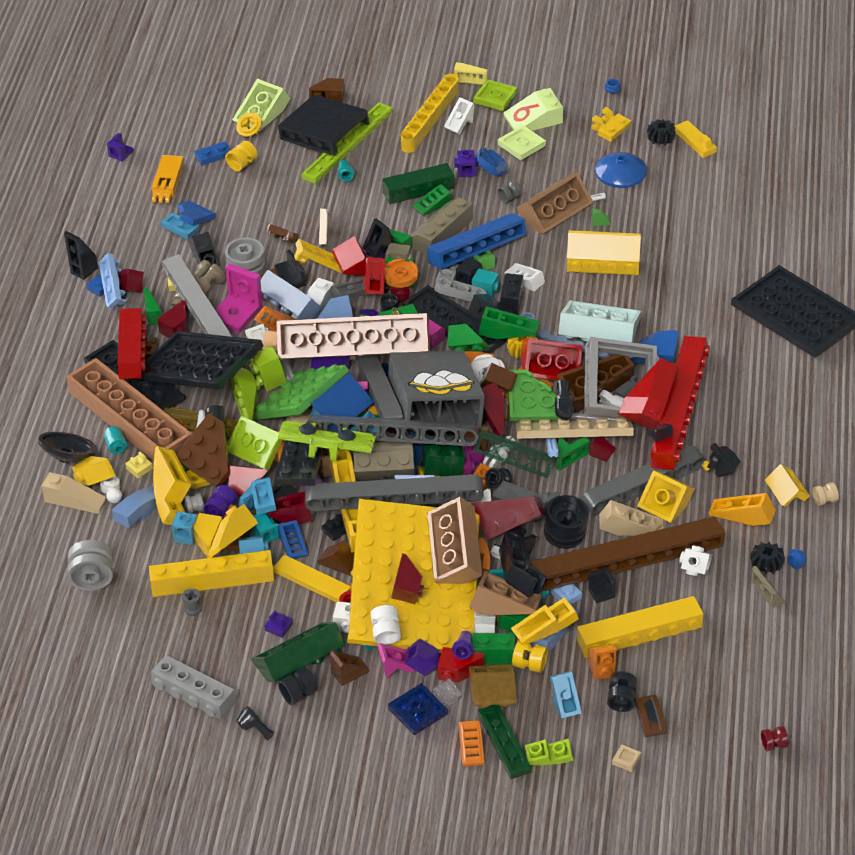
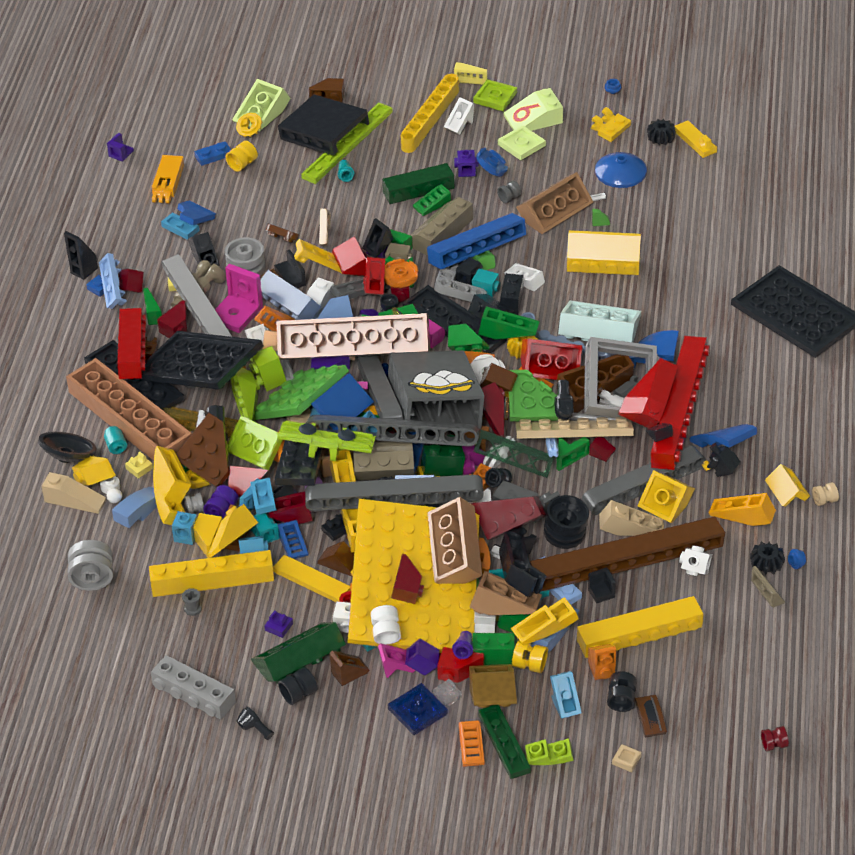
(726, 437): none -> blue slope

